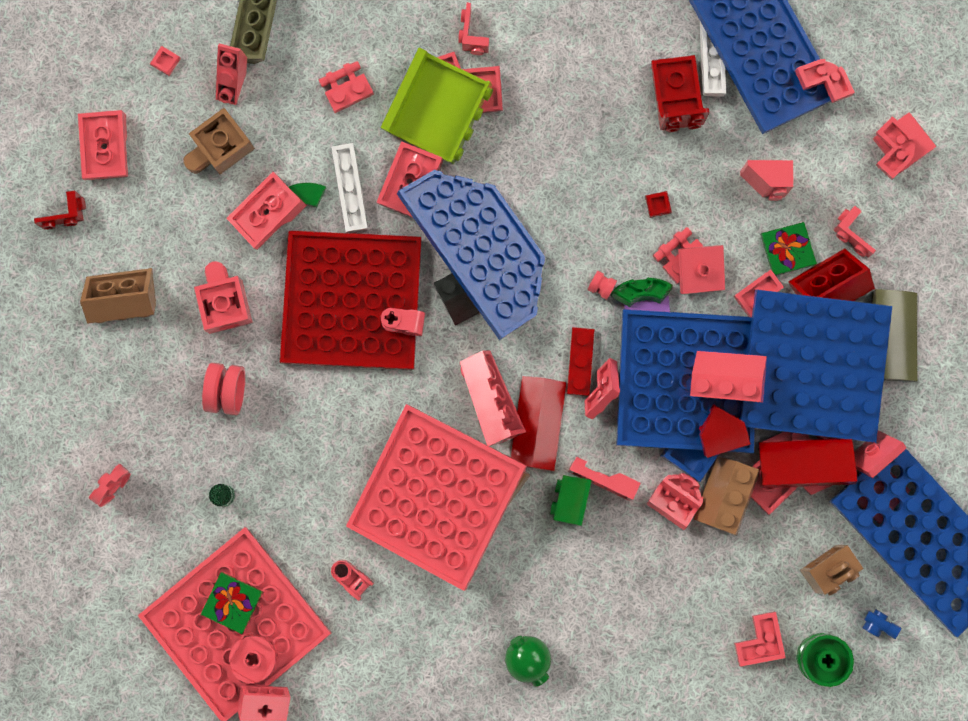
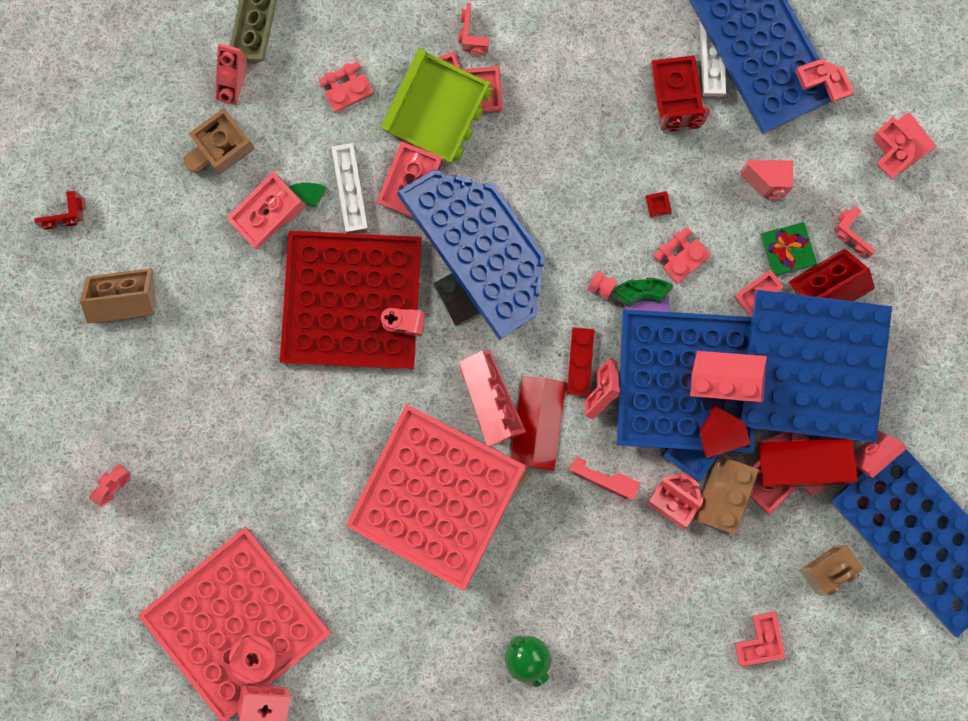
(101, 129): coral piece -> none
(165, 61): coral tile -> none
(222, 300): coral brick -> none
(223, 389): coral wheel -> none
(226, 495): clear green wheel -> none
(231, 602): tile -> none
(352, 579): coral piece -> none
(571, 500): green slope -> none
(701, 269): coral plate -> none
(837, 665): green wheel -> none
(877, 622): blue plate -> none
(902, 342): olive slope -> none

